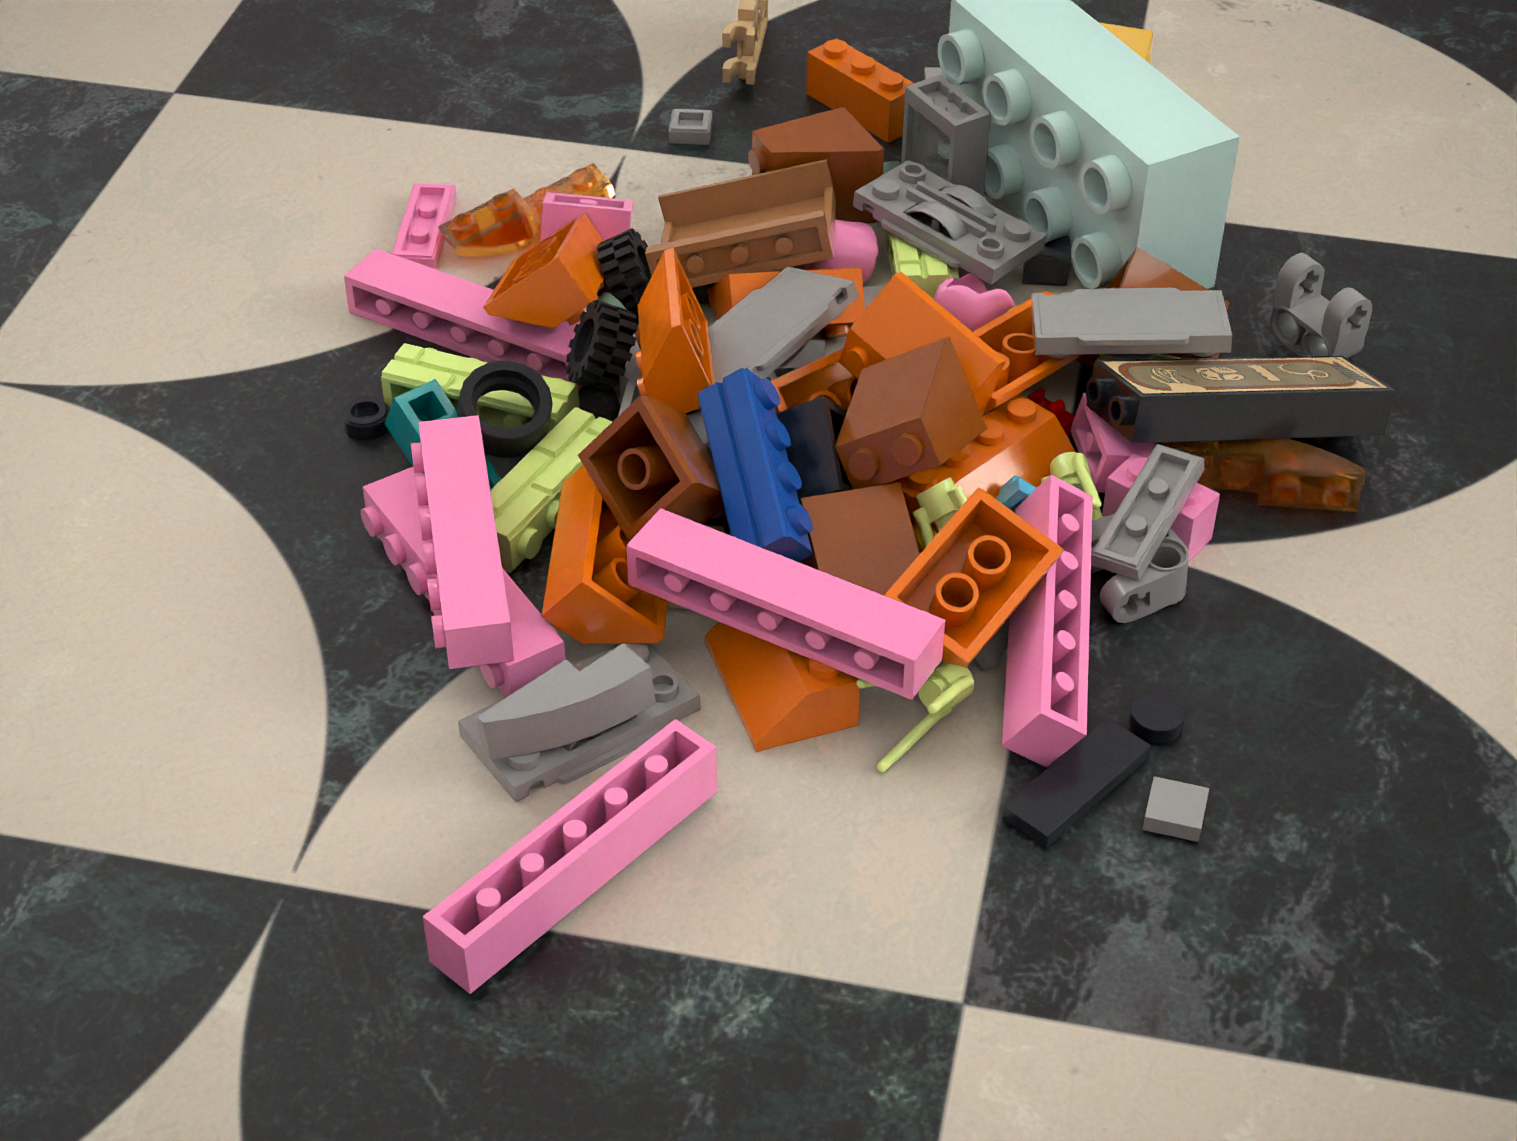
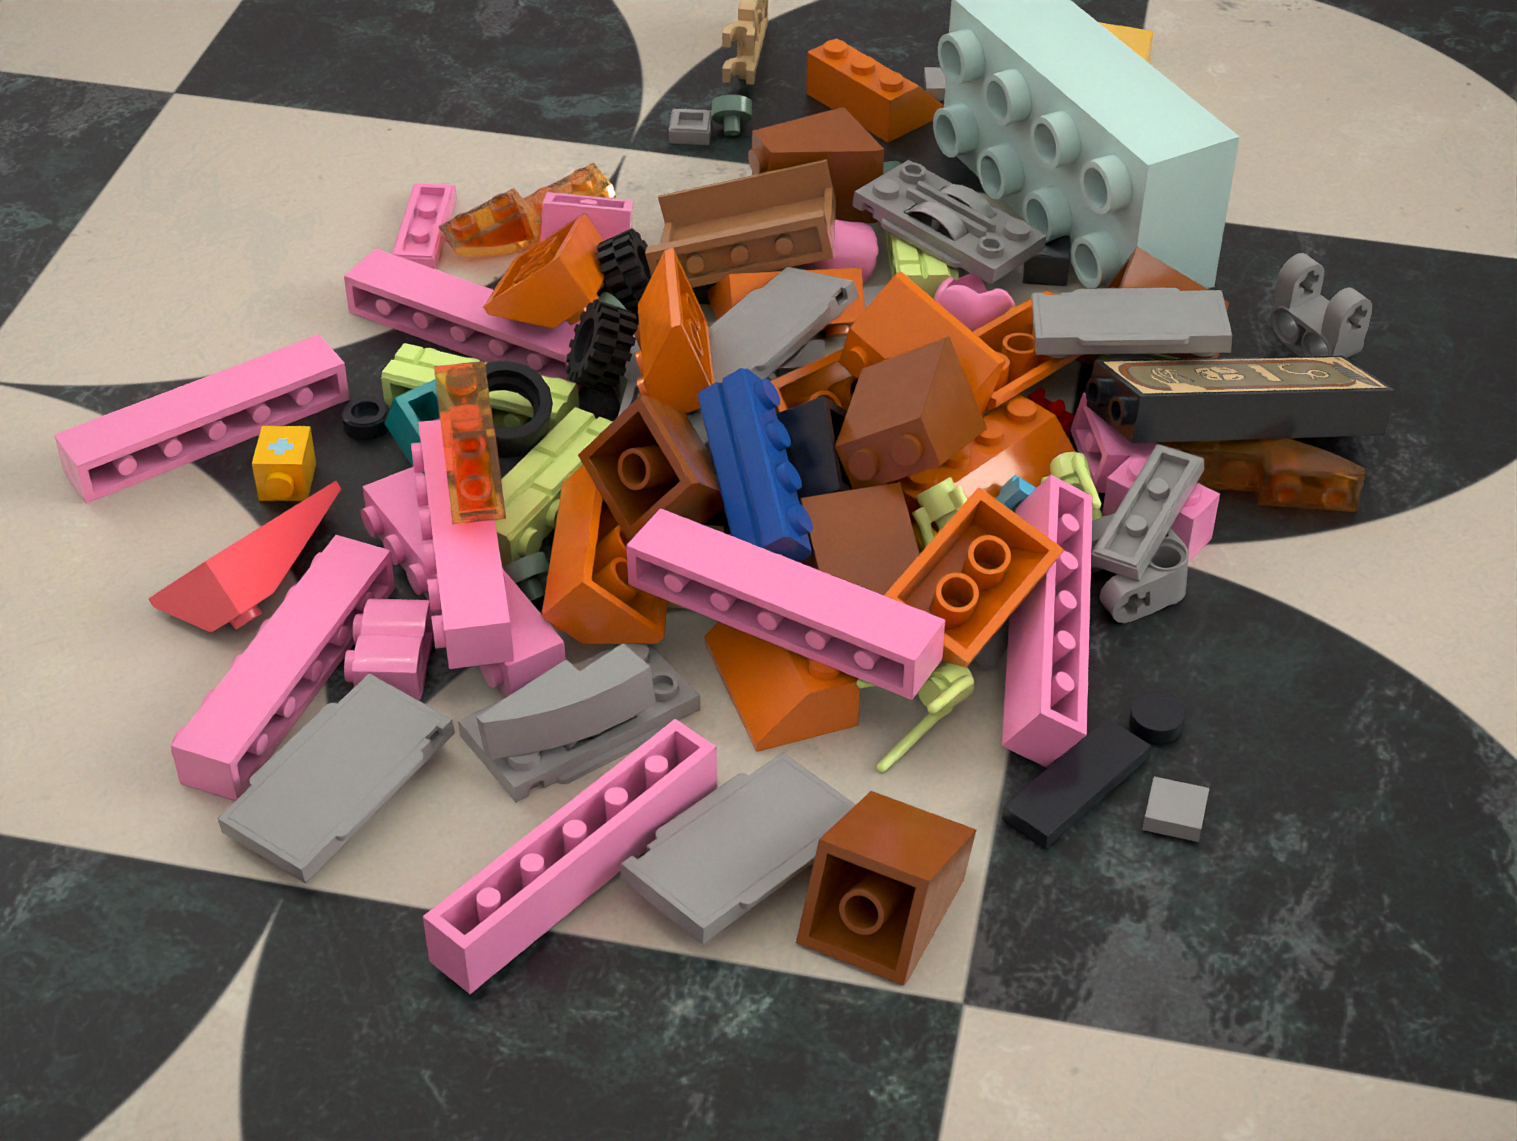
(201, 417): none -> bright pink brick
(247, 571): none -> coral wedge
(281, 669): none -> bright pink brick
(284, 463): none -> yellow brick
(335, 776): none -> light grey piece
(392, 644): none -> bright pink brick
(469, 443): none -> clear orange slope
(527, 574): none -> sand green tile
(731, 112): none -> sand green tile
(735, 846): none -> light grey piece
(883, 885): none -> dark orange slope
(946, 132): light grey window -> none

